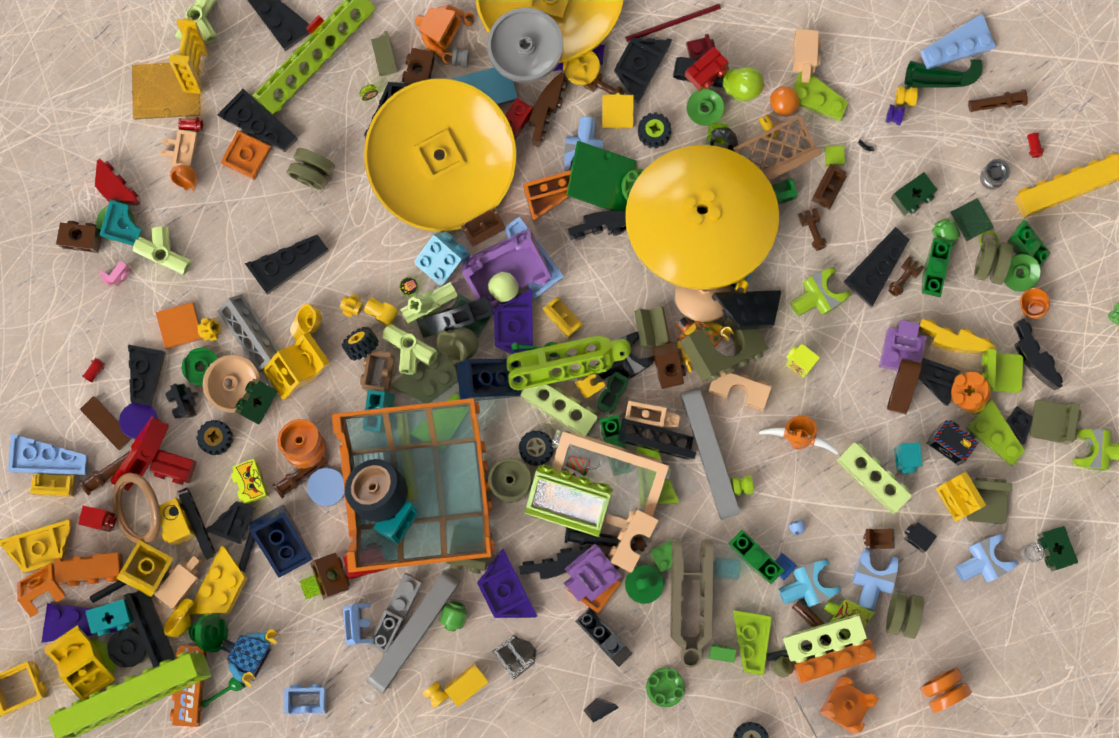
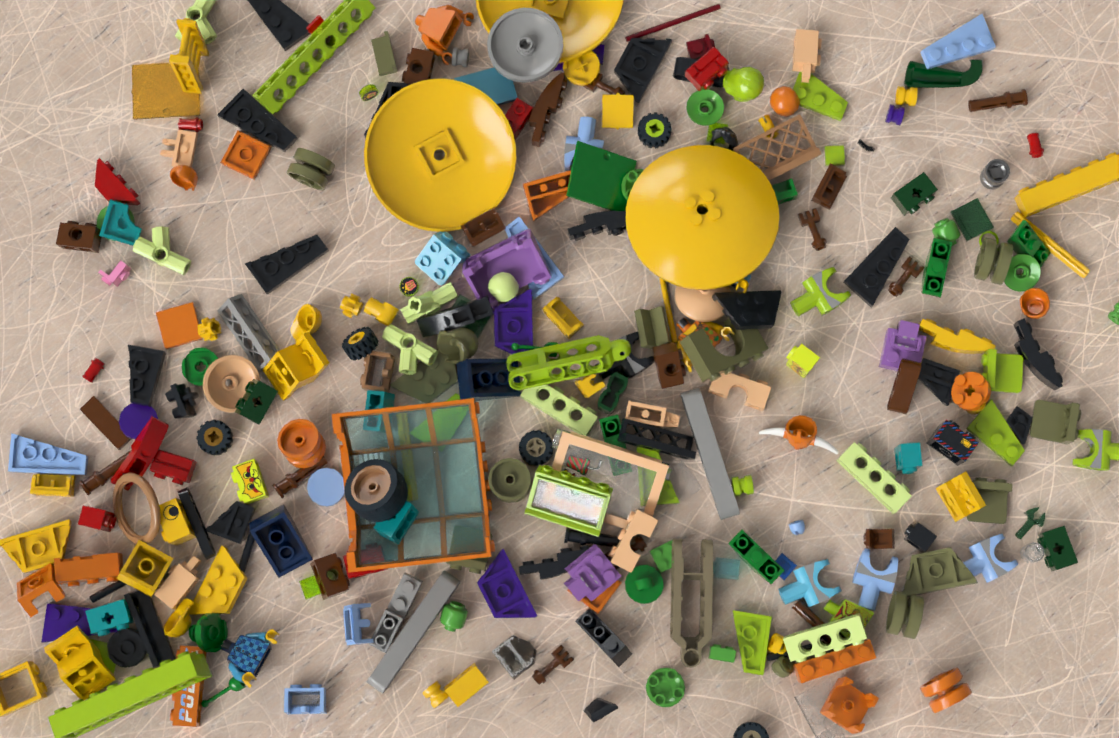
(540, 676): none -> reddish brown hinge
(668, 310): none -> yellow axle
(775, 644): none -> yellow tile
(936, 572): none -> olive wing
(1030, 522): none -> clear green bar
(1054, 247): none -> yellow axle

